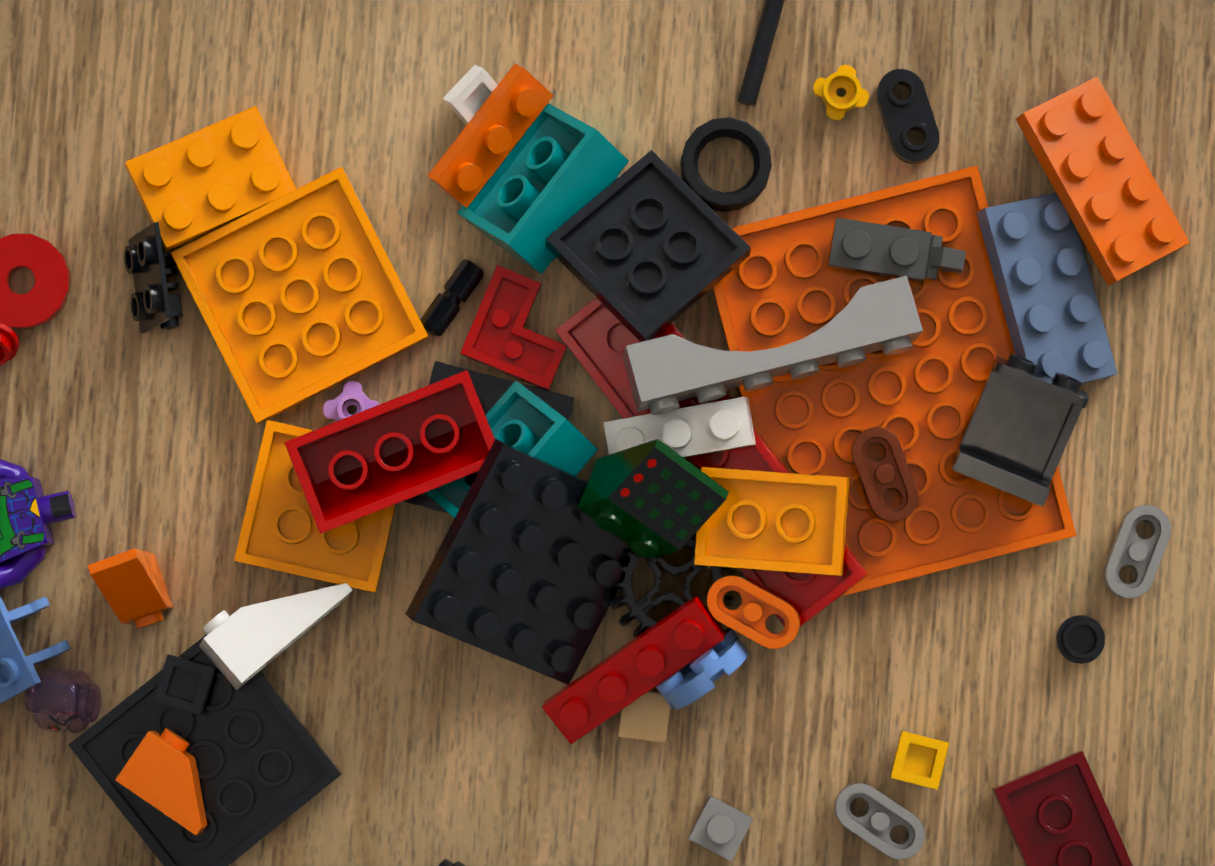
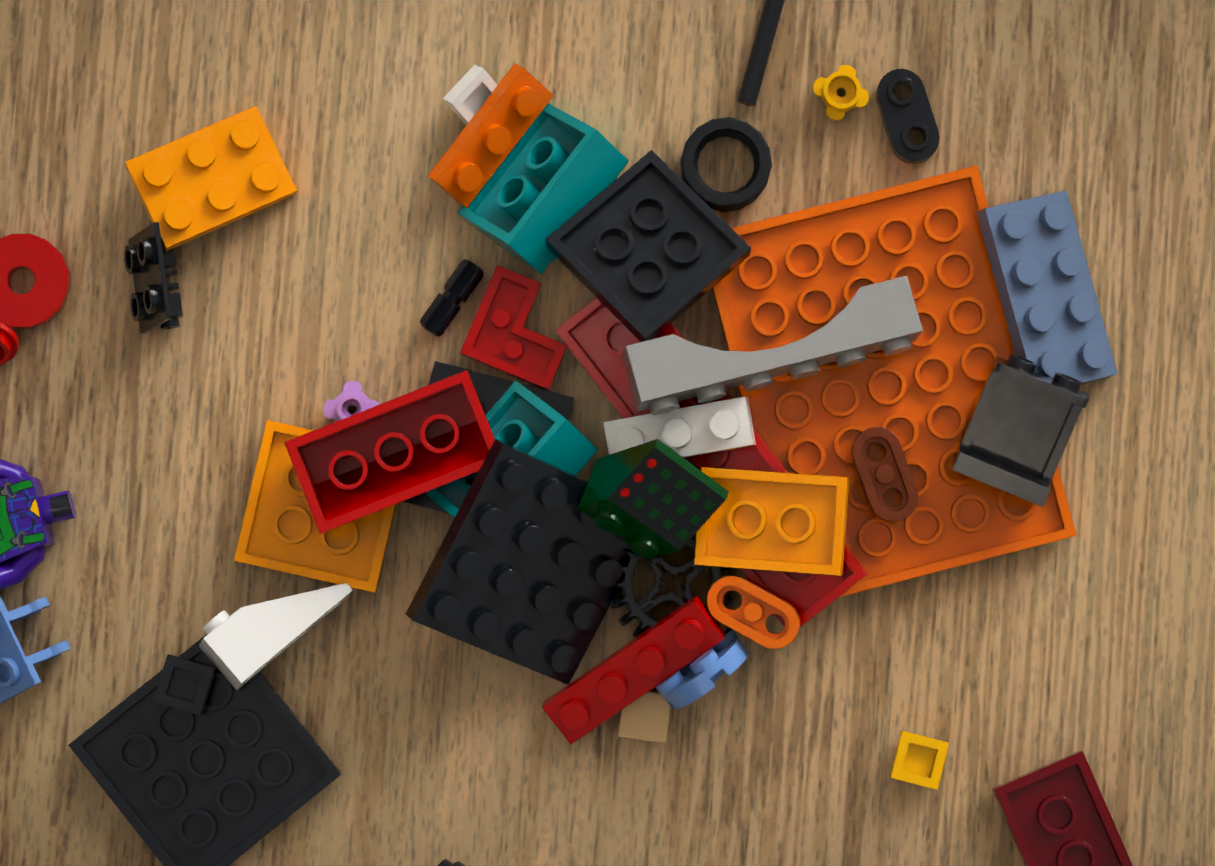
(63, 701): head -> none
(133, 587): orange slope -> none
(167, 779): orange slope -> none
(299, 295): light orange plate -> none
(720, 828): light grey plate -> none
(878, 821): light grey plate -> none
(891, 251): dark grey hinge -> none
(1080, 639): black plate -> none
(1102, 180): orange plate -> none
(1138, 553): light grey plate -> none

